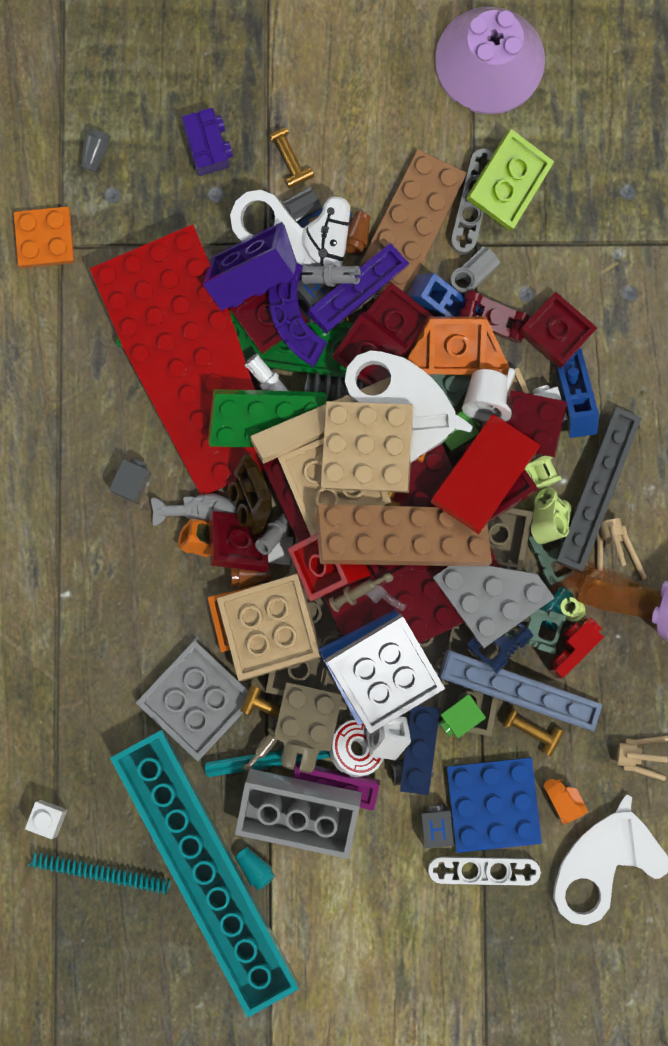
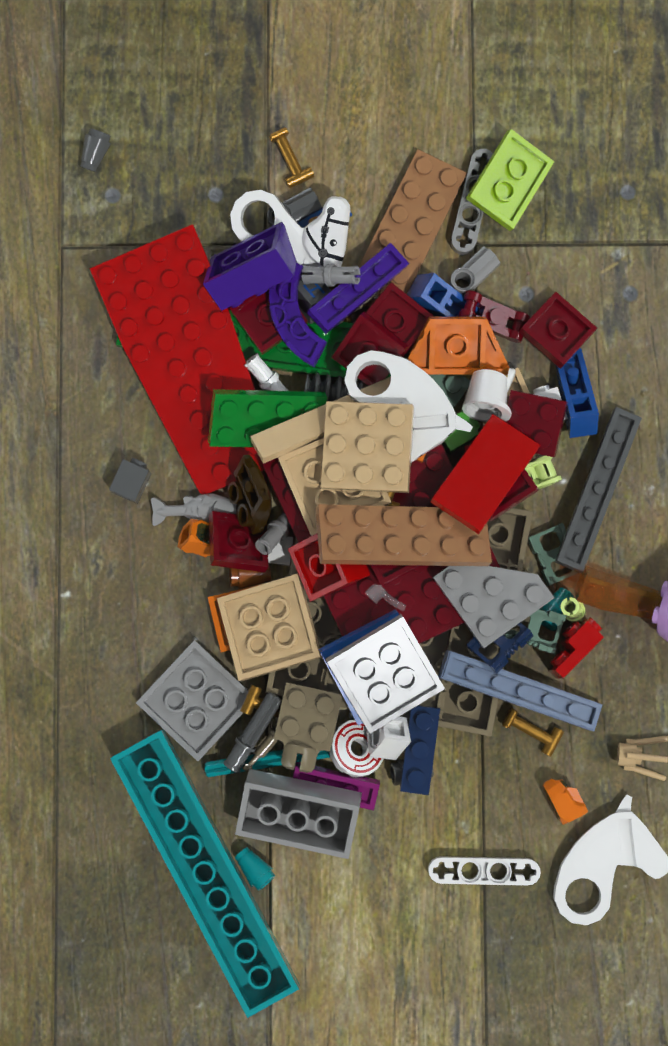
(44, 237): orange plate -> none
(46, 819): white brick -> none
(106, 877): teal piece -> none
(206, 142): dark purple brick -> none
(253, 732): none -> dark grey axle
(351, 595): dark tan piece -> none
(358, 233): dark orange cone -> none
(436, 827): dark grey brick -> none
(461, 717): bright green brick -> none
(490, 60): lavender cone -> none
(493, 805): blue plate -> none
(550, 517): yellowish green piece -> none
(614, 533): tan plant -> none

